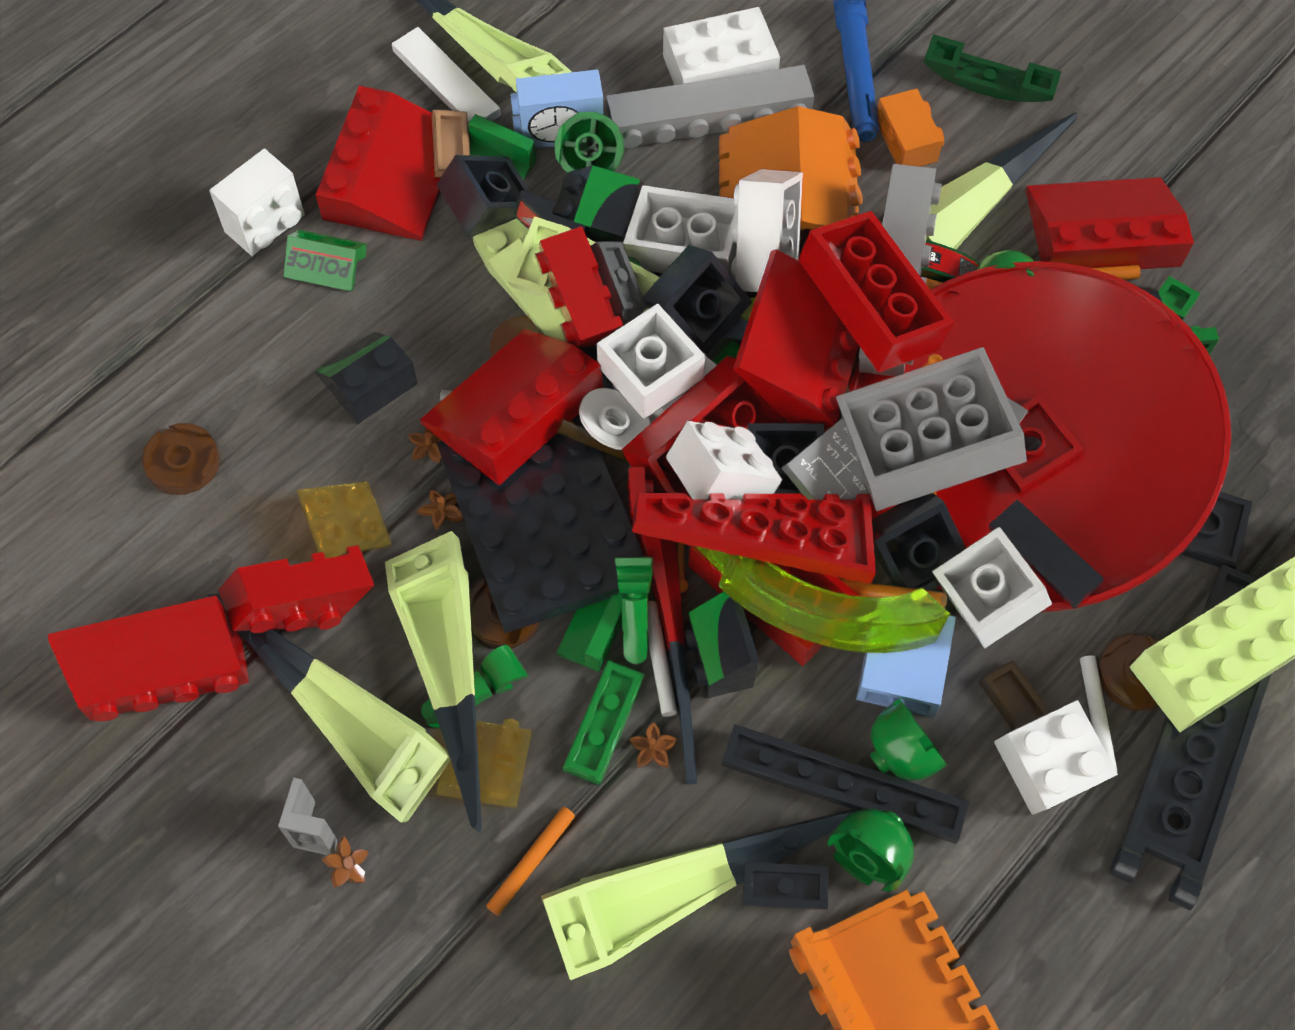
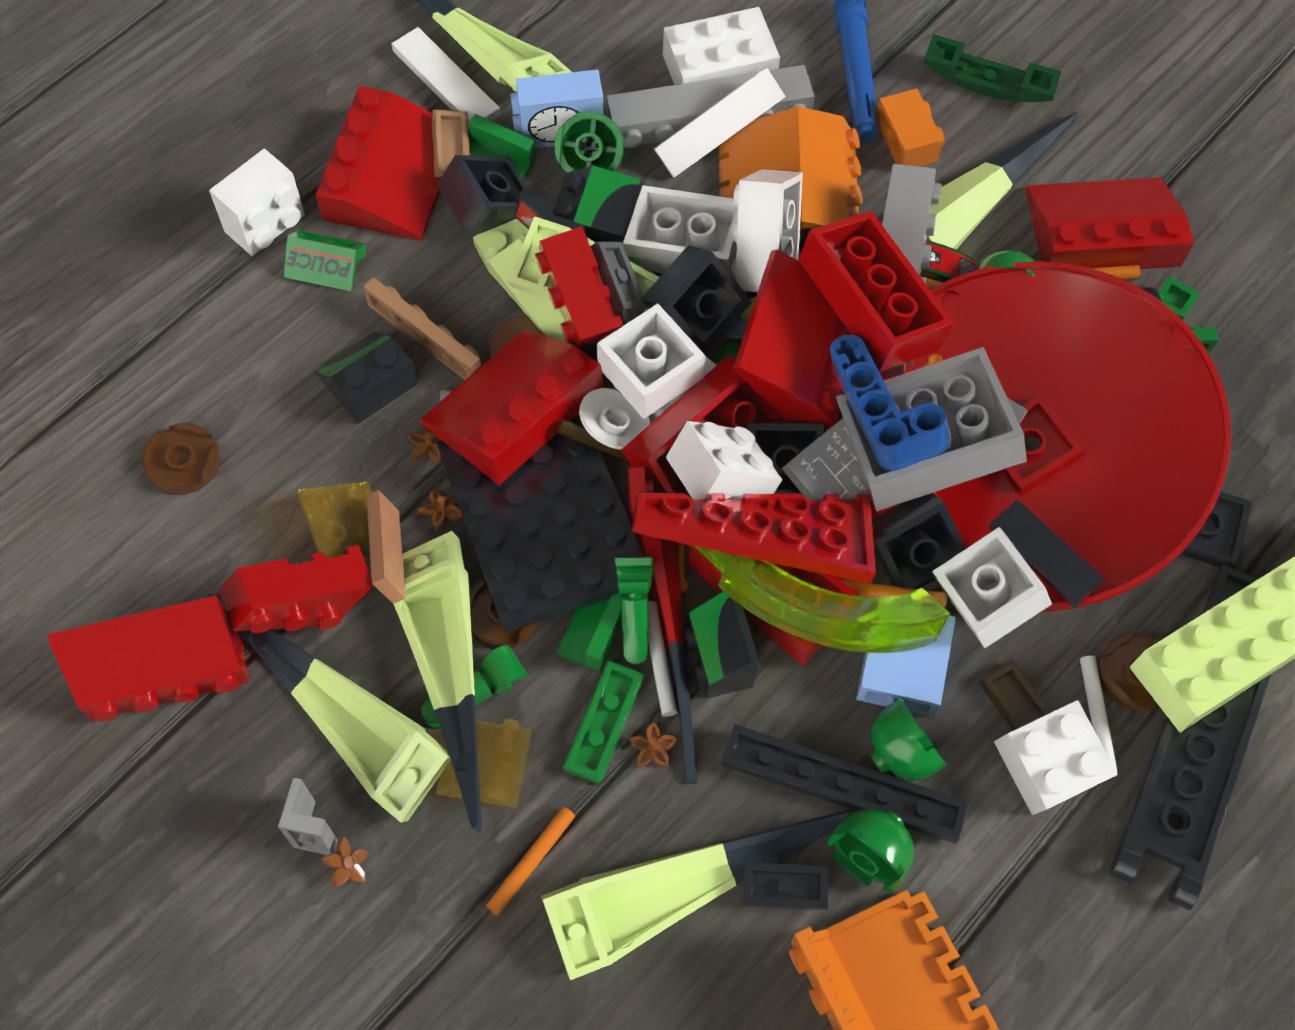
(385, 547): none -> nougat tile
(416, 325): none -> medium nougat plate
(719, 122): none -> white tile
(914, 433): none -> blue beam

